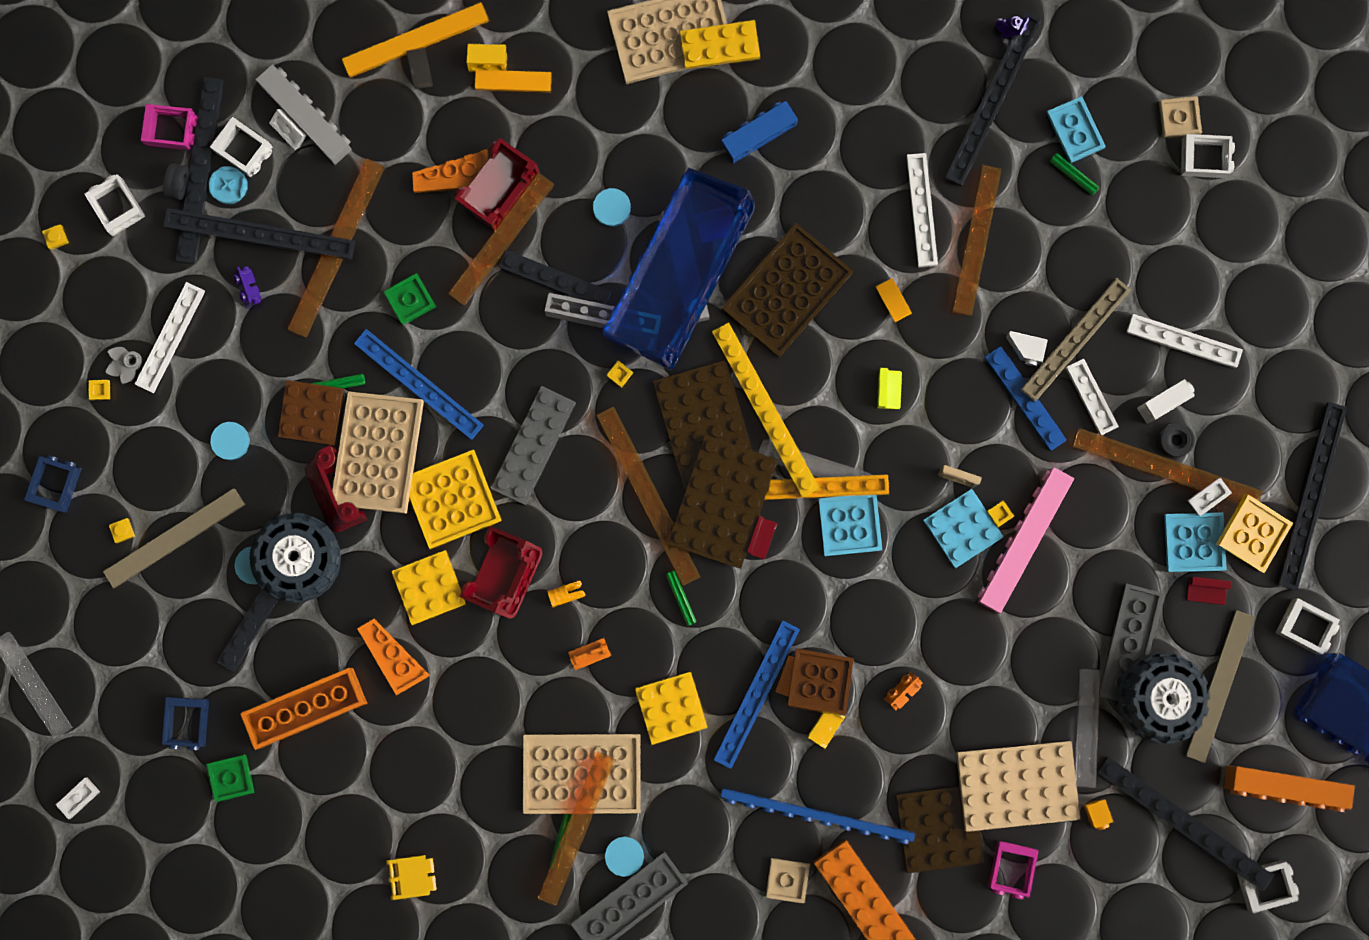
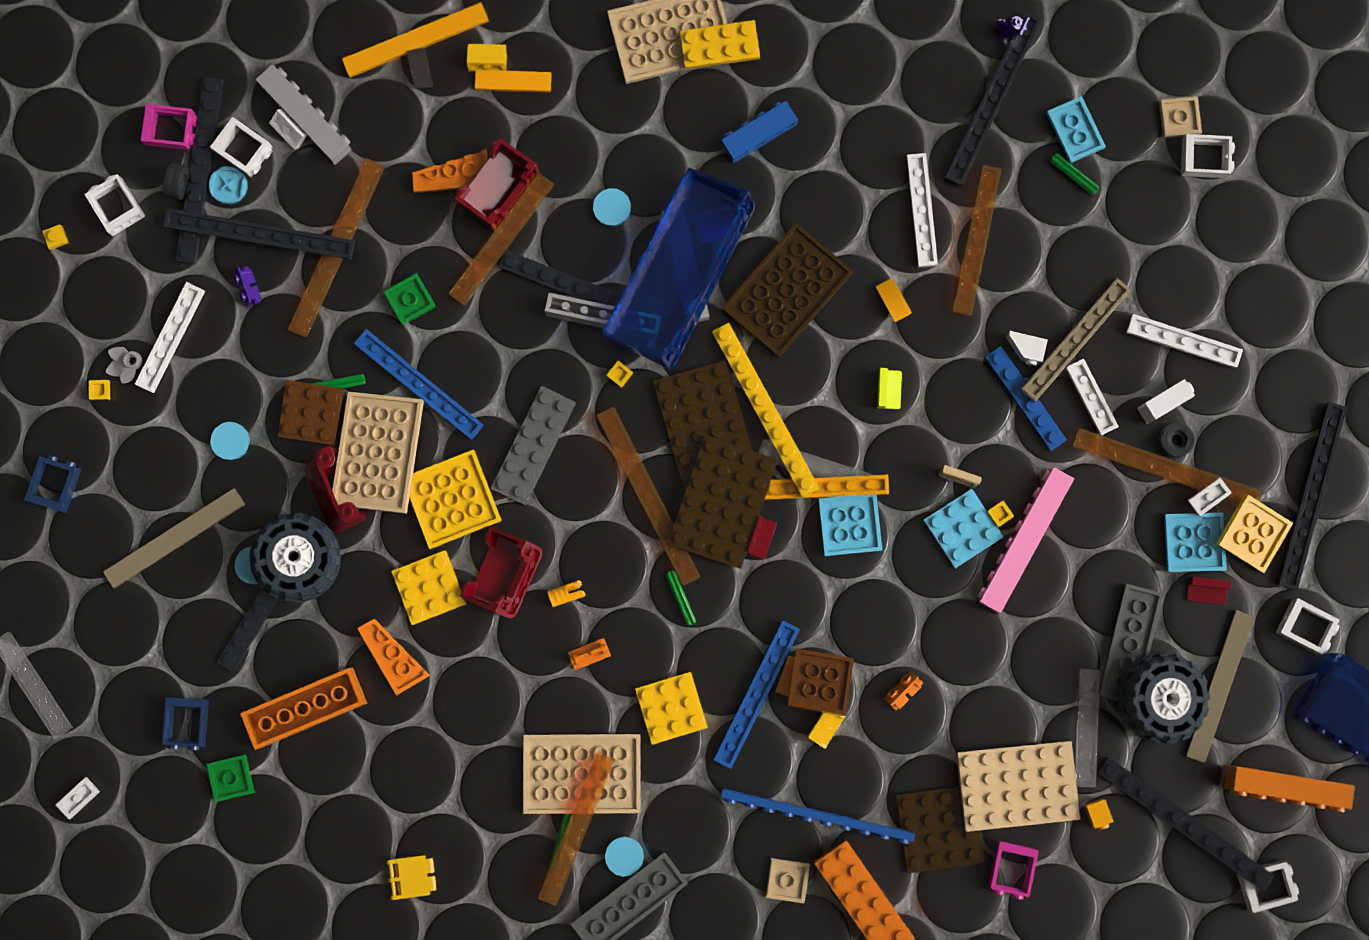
(122, 530): yellow plate -> none

